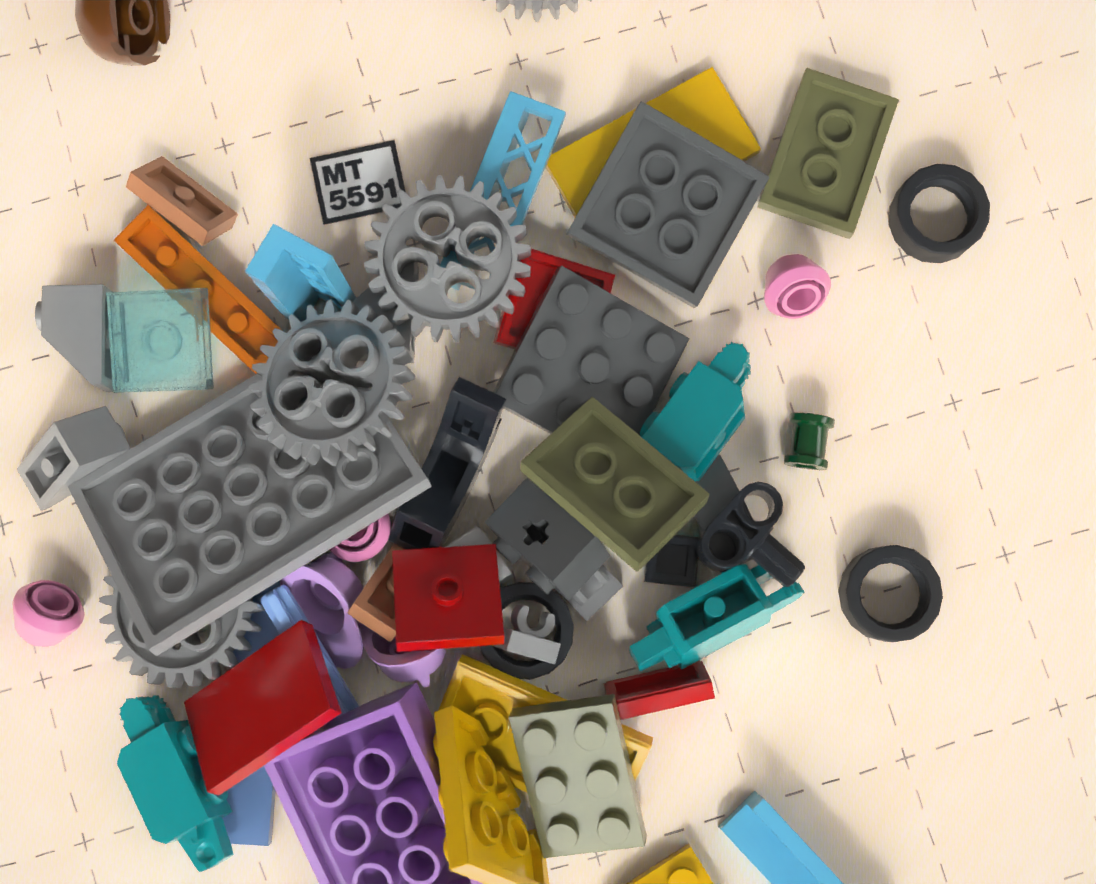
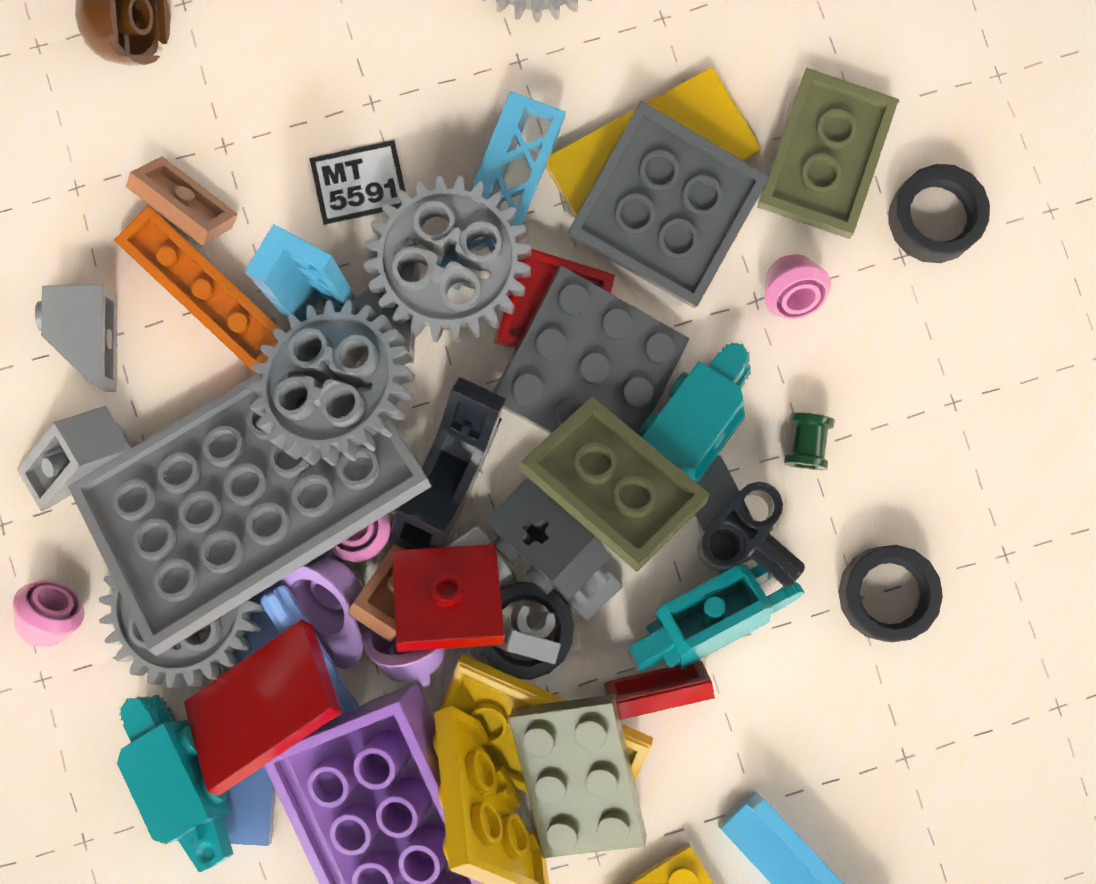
(160, 340): clear light blue tile -> none
(674, 563): black tile -> none

